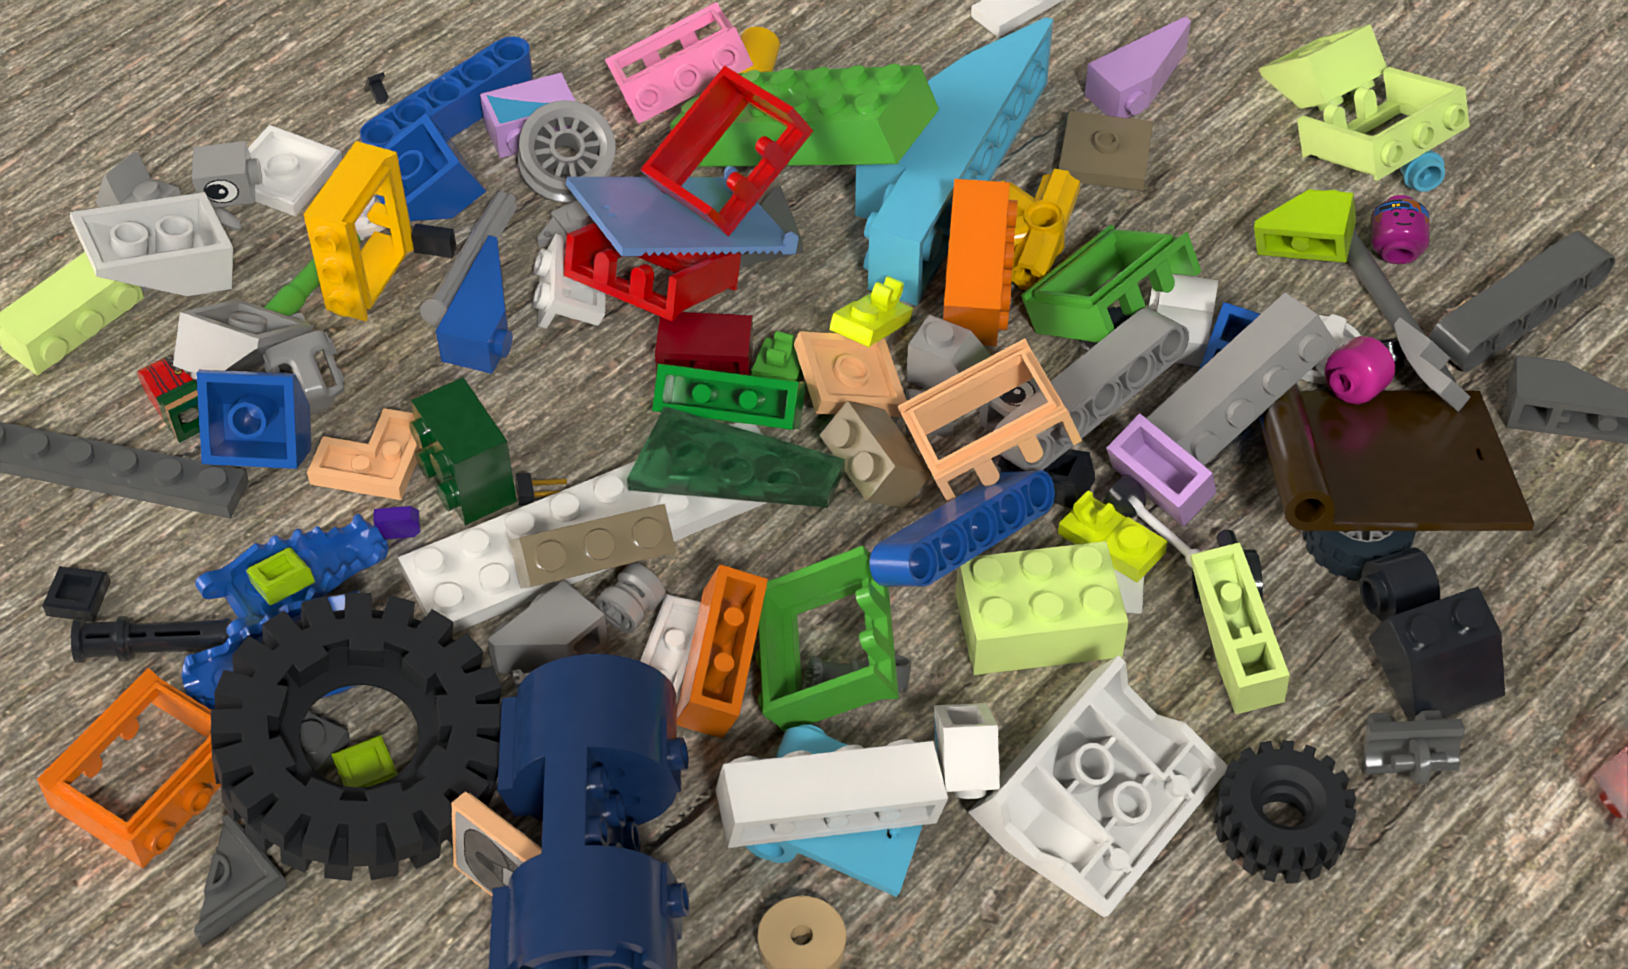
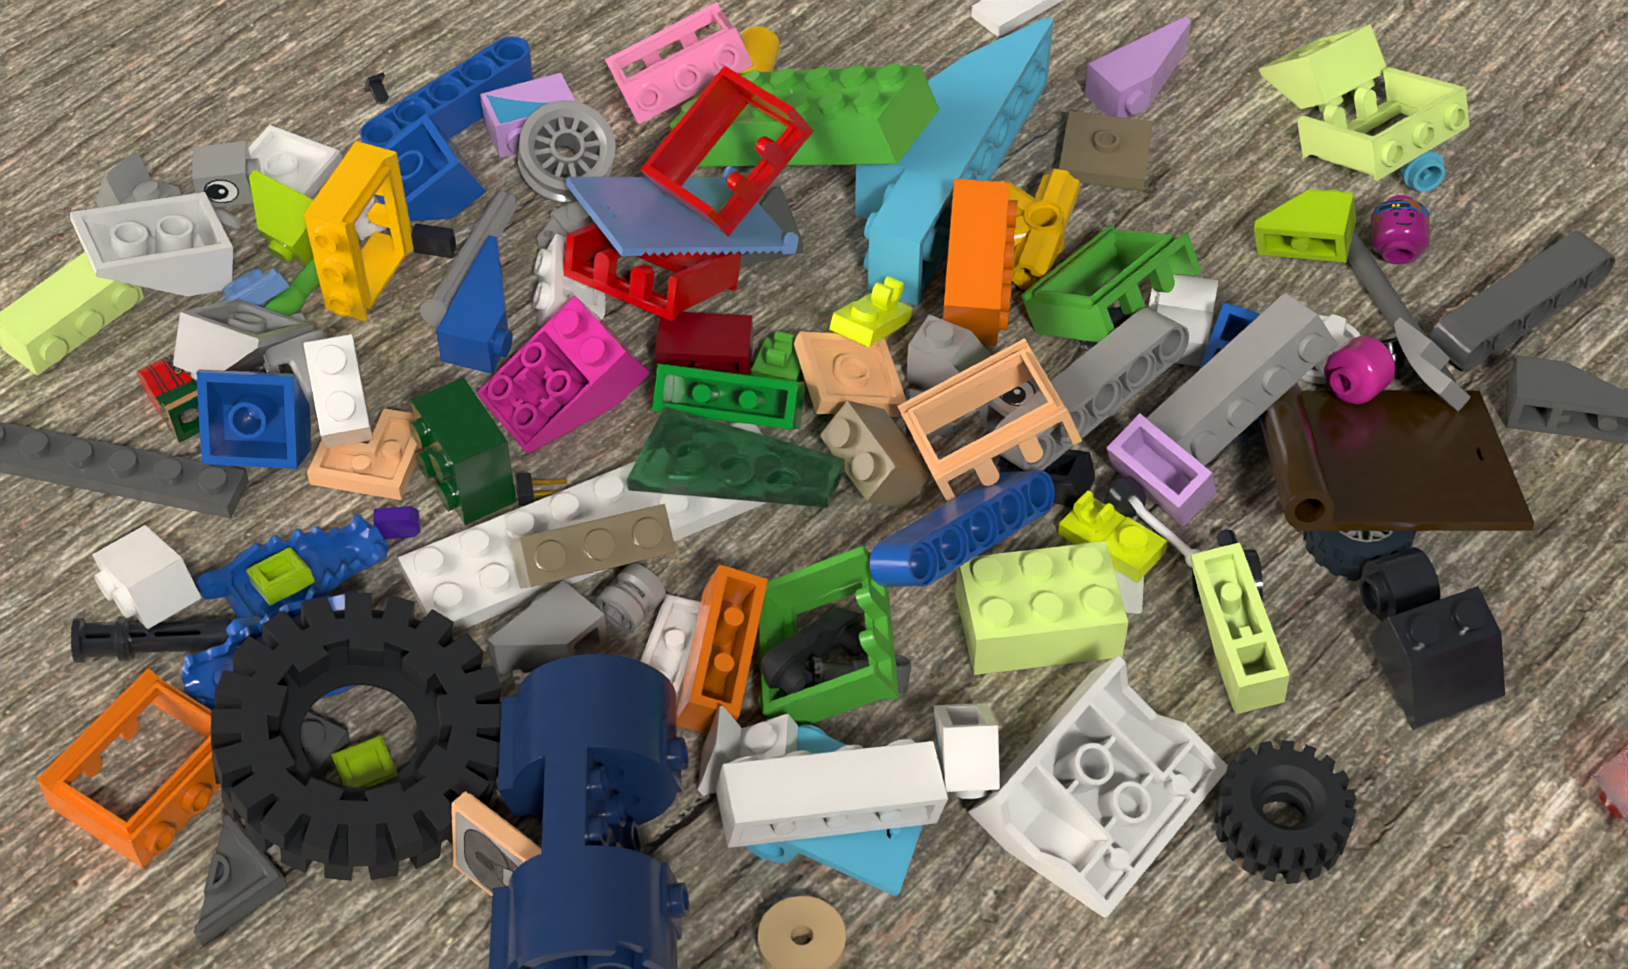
(76, 593): black tile -> none
(145, 577): none -> white brick
(256, 287): none -> medium blue plate
(281, 218): none -> lime slope
(338, 391): none -> white brick
(562, 377): none -> dark pink slope
(729, 741): none -> white slope
(785, 662): none -> black piece
(1412, 746): dark grey hips -> none

